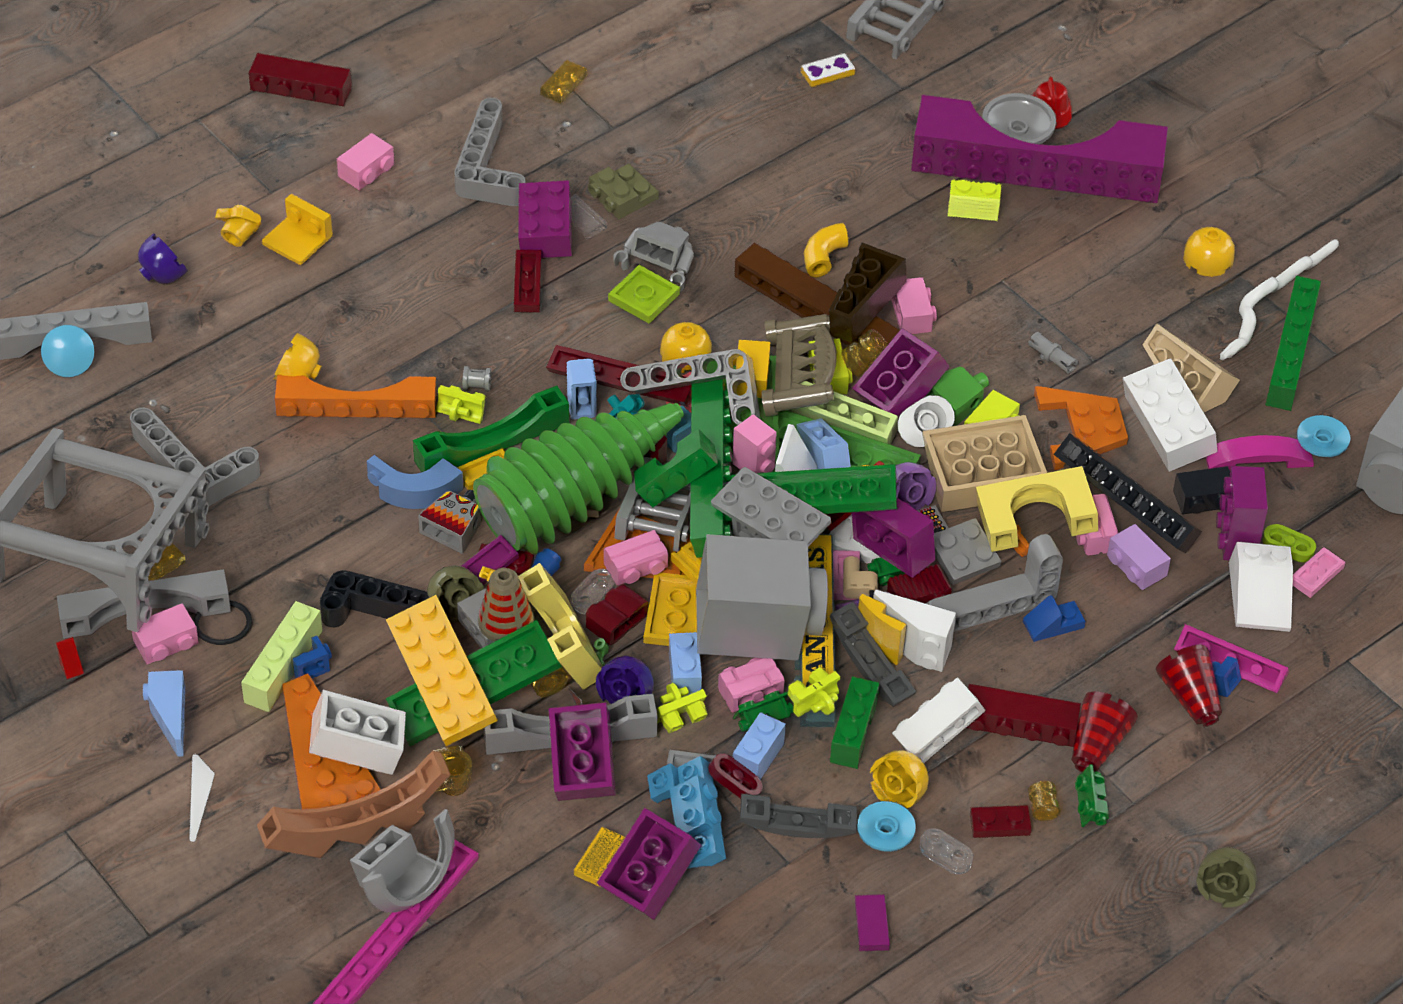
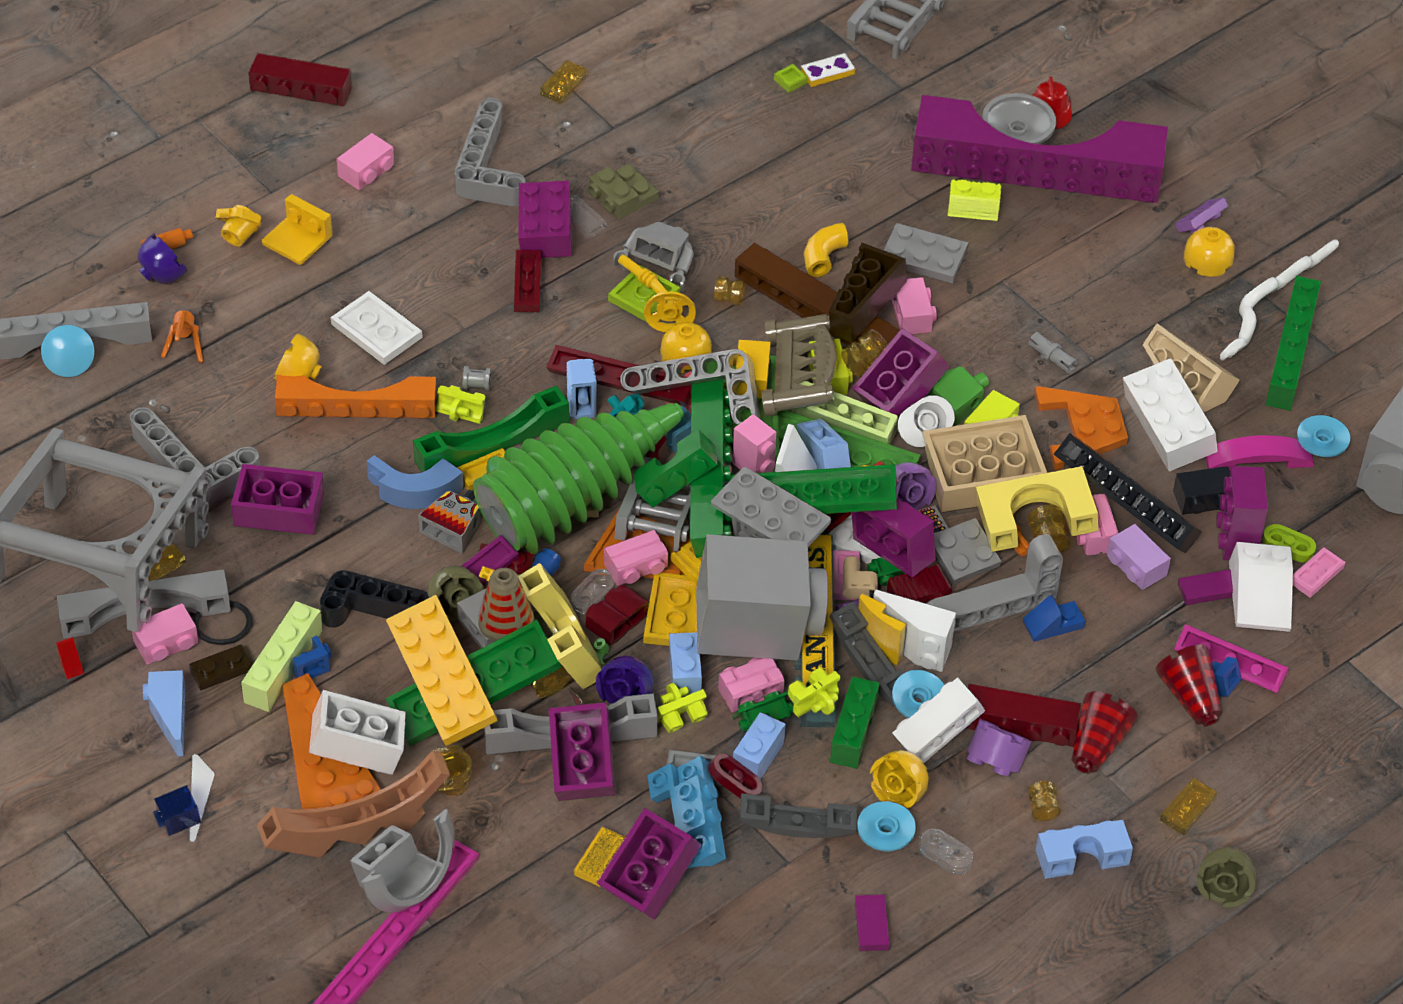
(174, 238): none -> orange cylinder
(176, 811): none -> clear blue brick
(182, 327): none -> orange plant
(220, 667): none -> dark brown plate
(278, 499): none -> magenta brick
(376, 327): none -> white plate
(668, 307): none -> yellow dish
(729, 290): none -> clear yellow wheel
(790, 78): none -> lime tile
(914, 685): none -> medium azure dish
(927, 252): none -> light grey plate
(998, 748): none -> medium lavender cylinder
(1000, 821): dark red plate -> none
(1050, 521): none -> clear yellow wheel
(1089, 787): green hinge -> none
(1105, 841): none -> light blue arch
(1188, 806): none -> clear yellow plate
(1206, 212): none -> medium lavender plate
(1206, 587): none -> magenta tile

